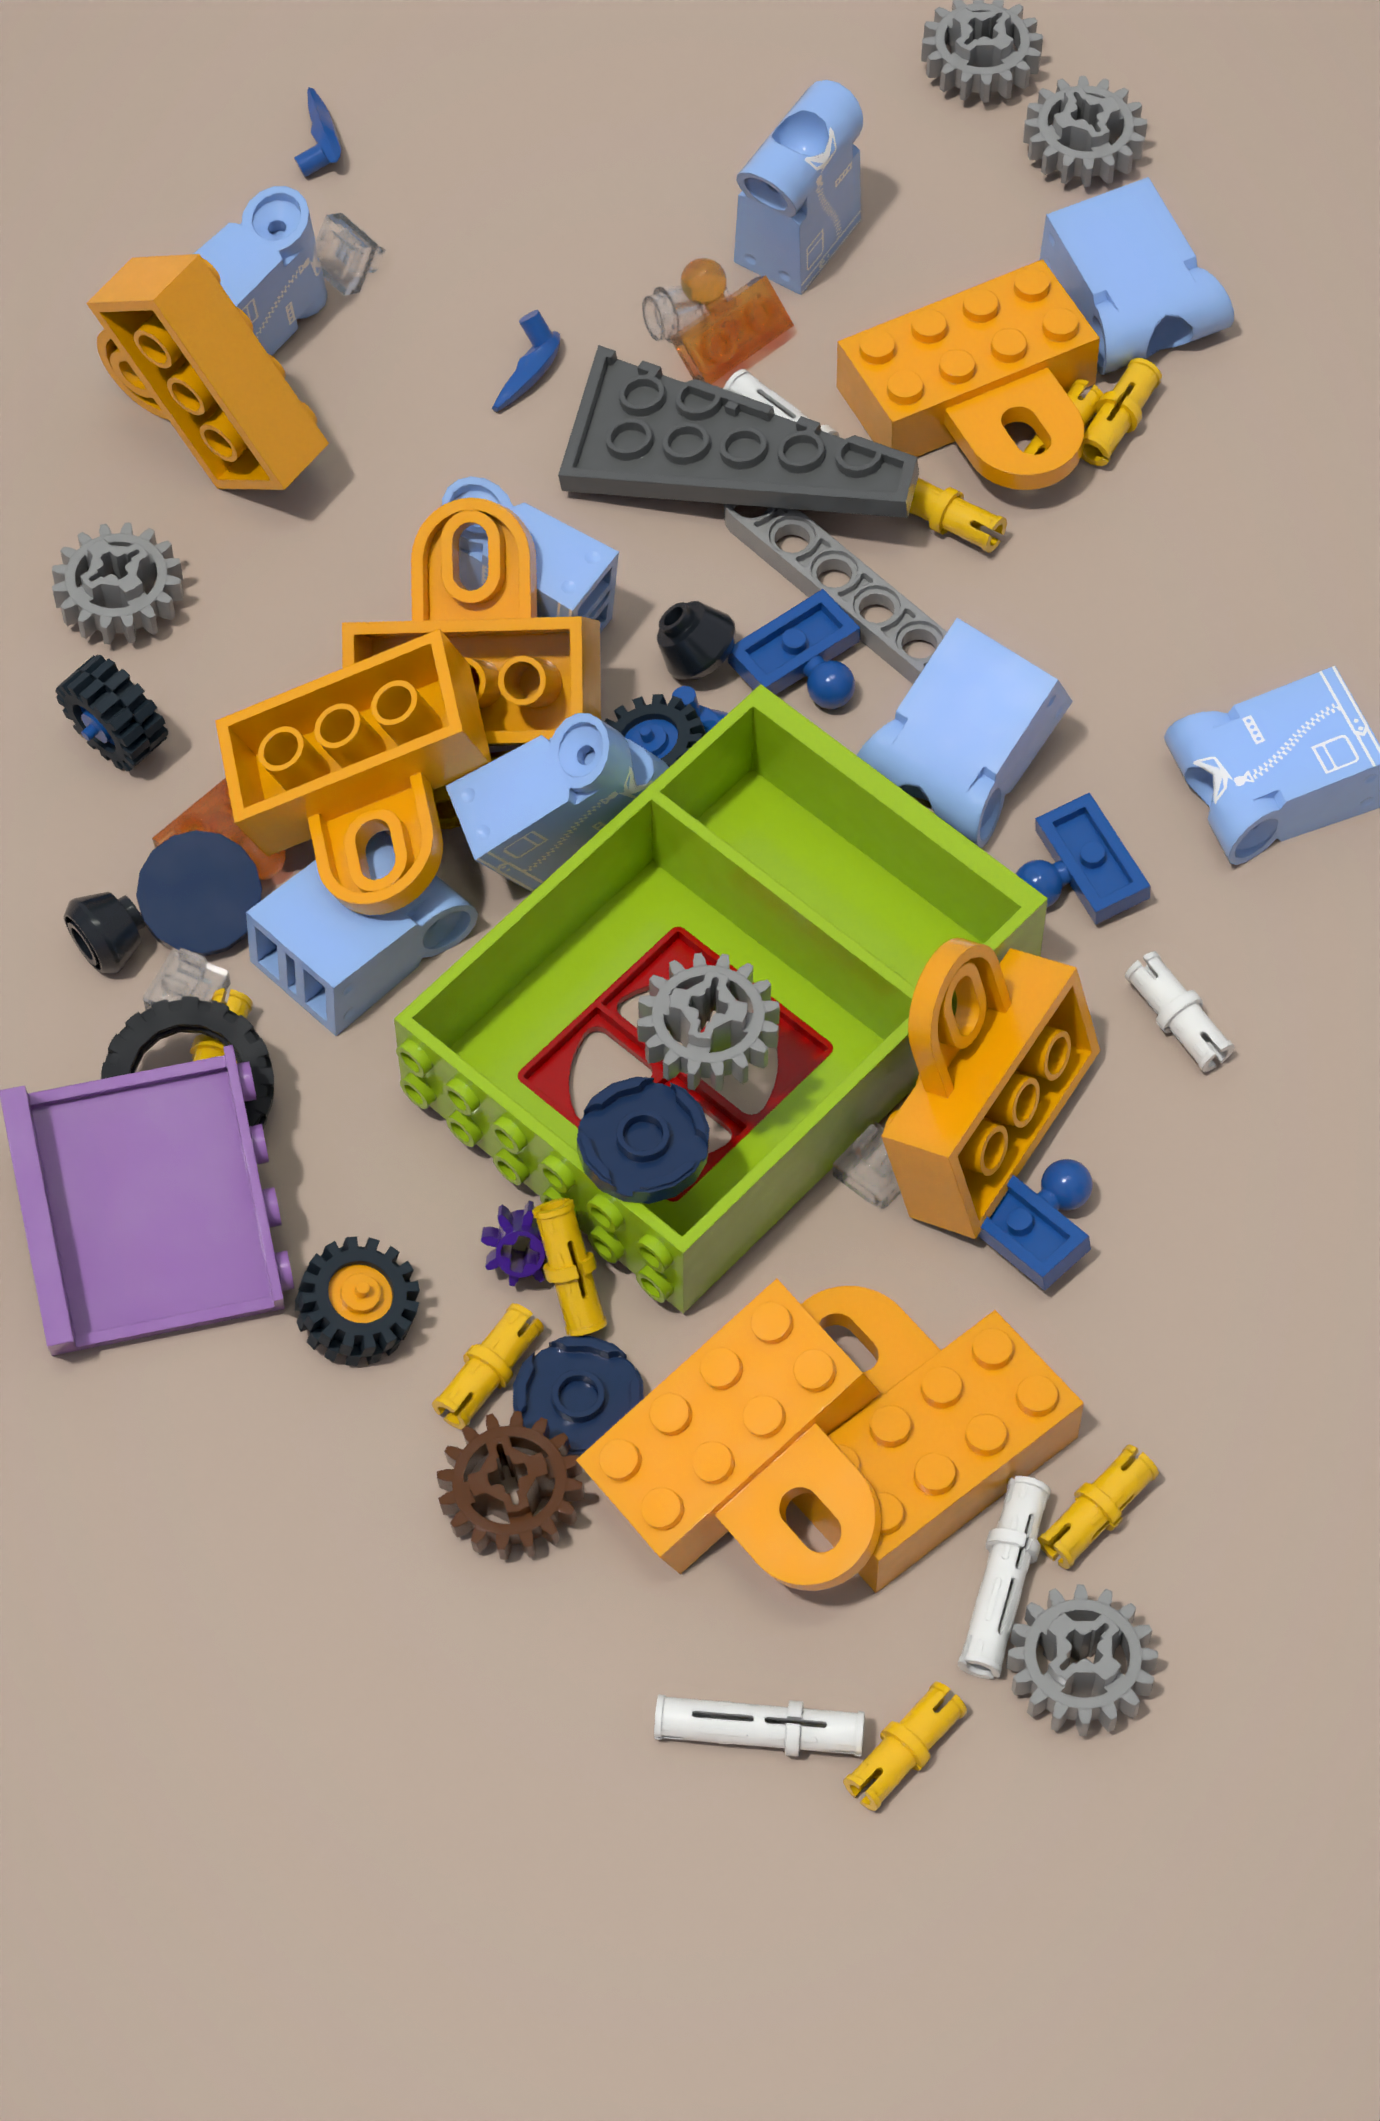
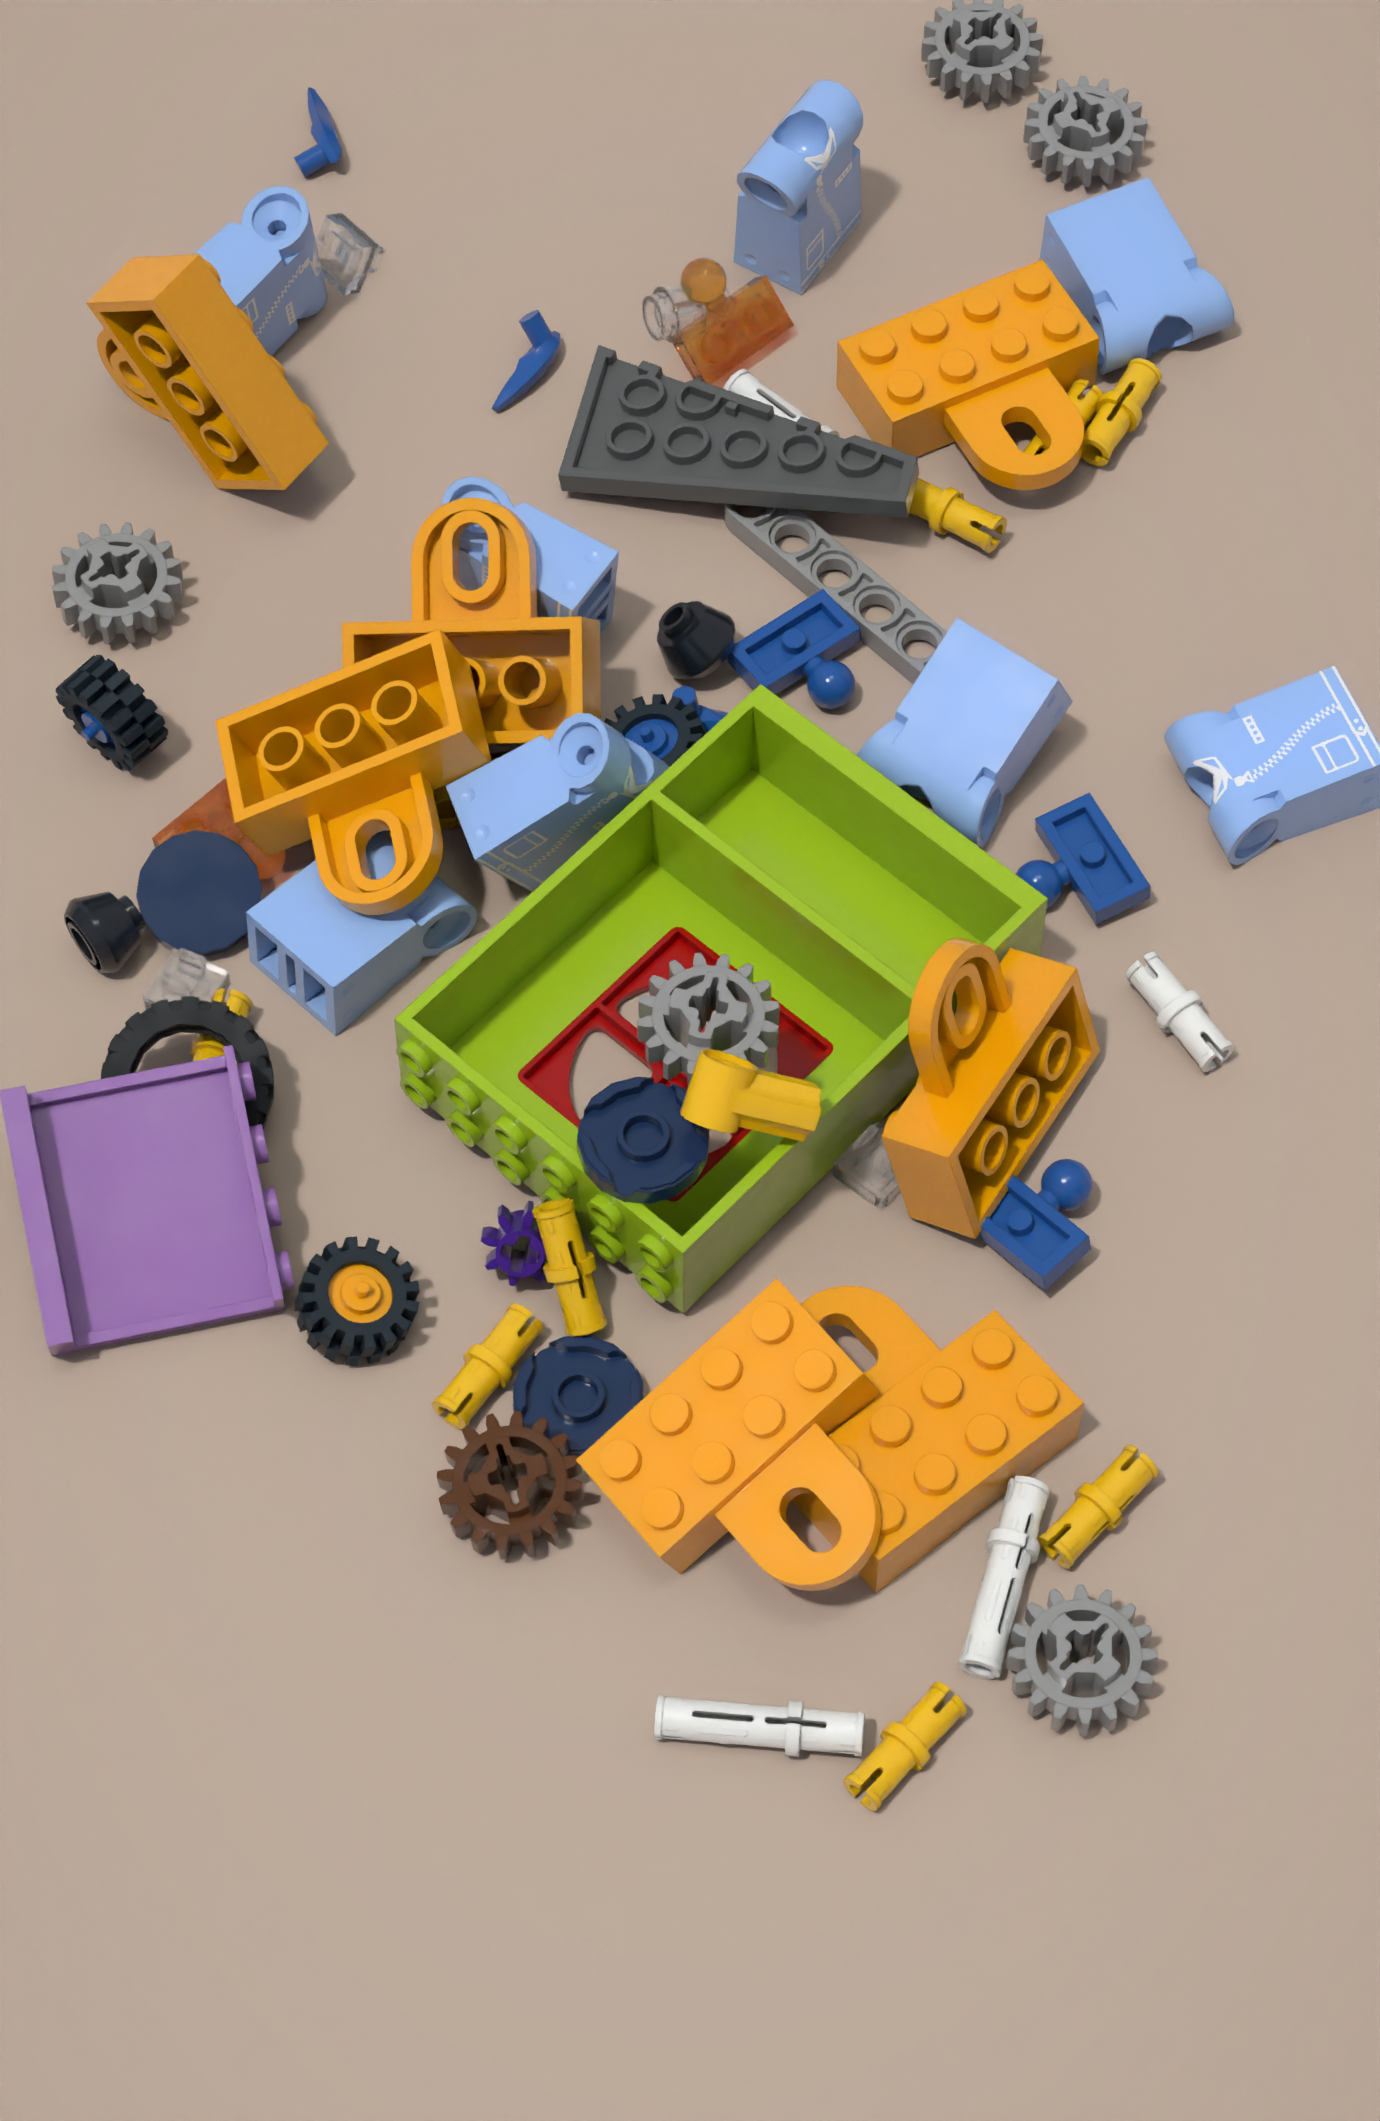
(734, 1094): none -> yellow piece

